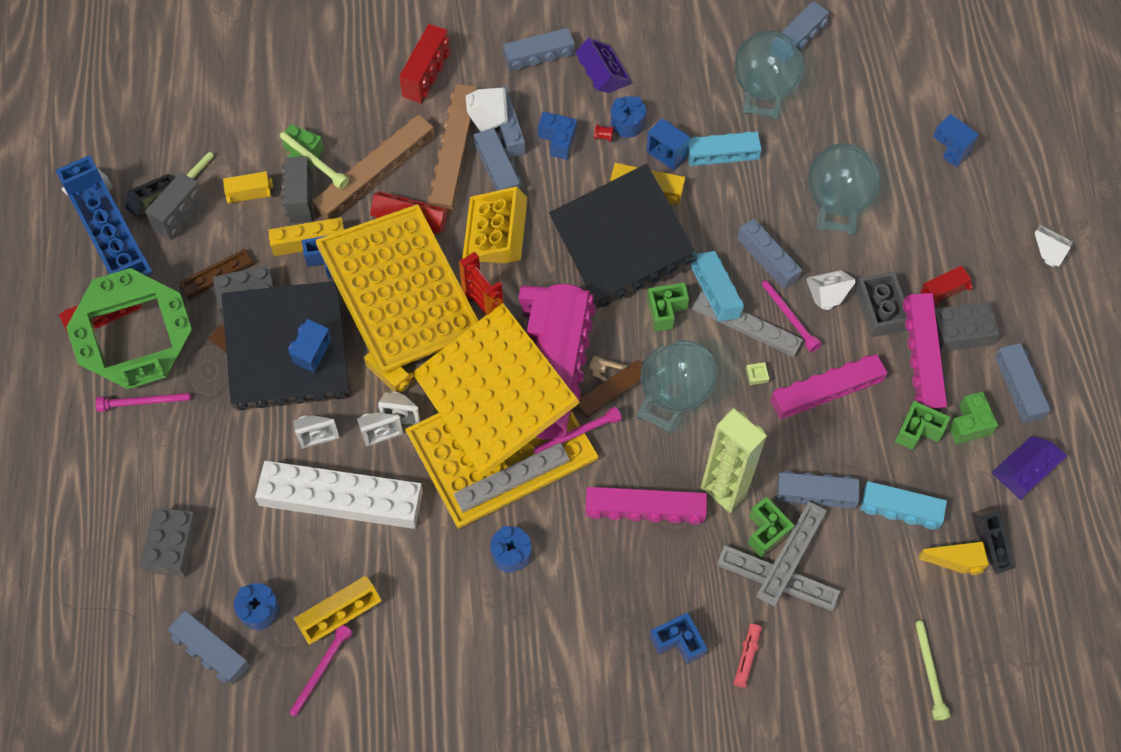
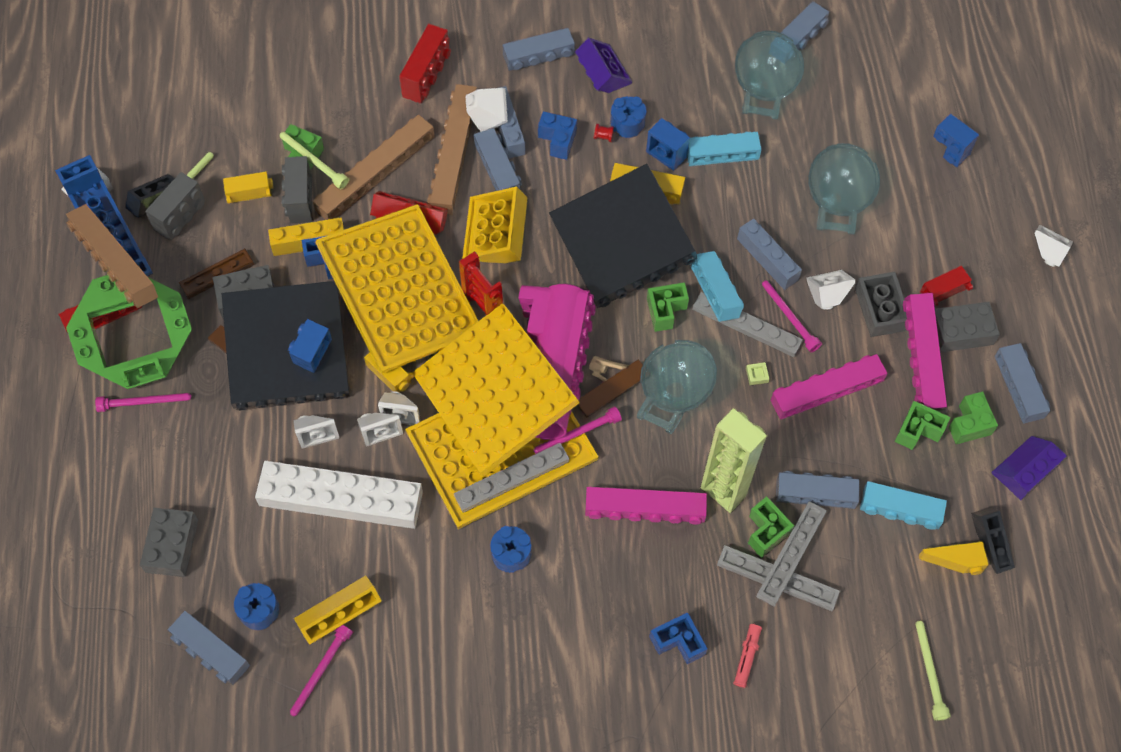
(111, 256): none -> medium nougat brick

